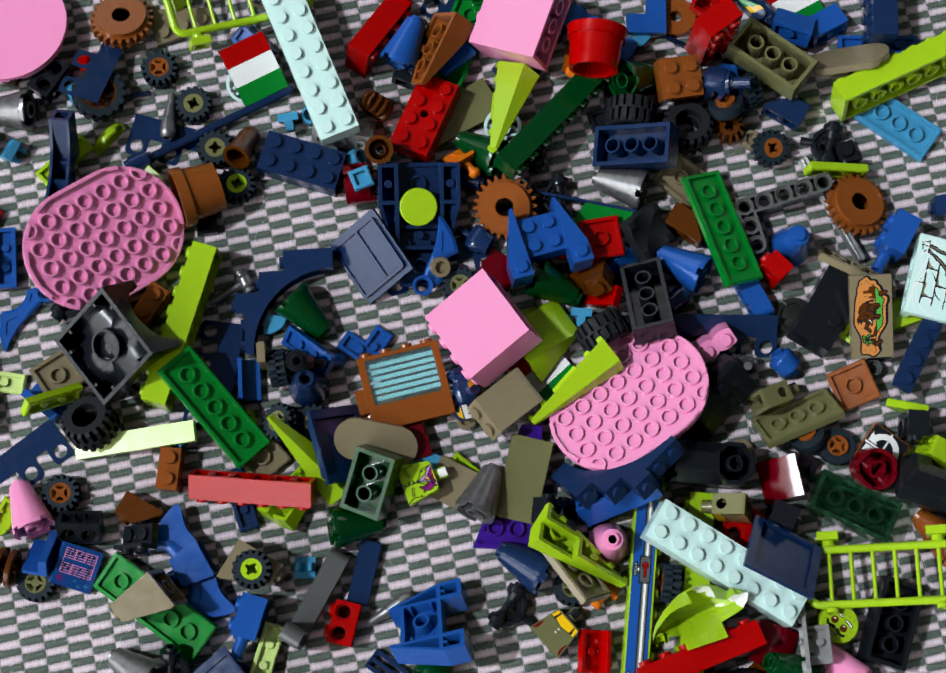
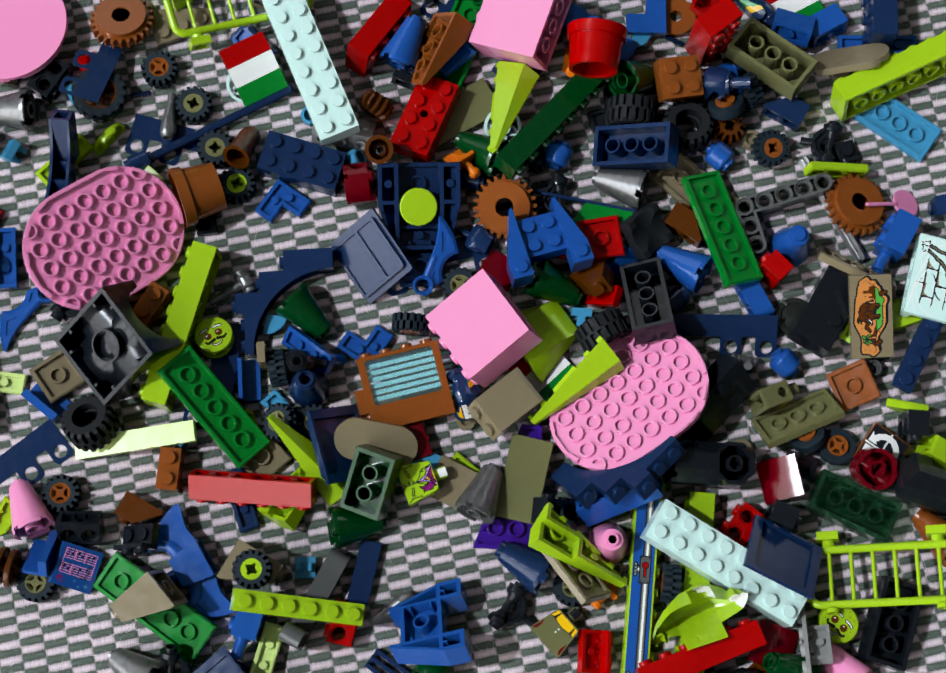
(51, 399): lime tile -> none
(214, 337): none -> lime head
(272, 398): none -> dark azure tile
(282, 197): none -> blue tile
(288, 119): dark azure tile -> none
(297, 607): none -> lime brick
(361, 178): dark azure tile -> none
(410, 324): none -> black wheel
(440, 267): dark tan tile -> none
(558, 155): none -> blue head
(719, 156): none -> blue head
(719, 339): bright pink brick -> none
(729, 507): olive torso -> none
(901, 199): none -> bright pink piece

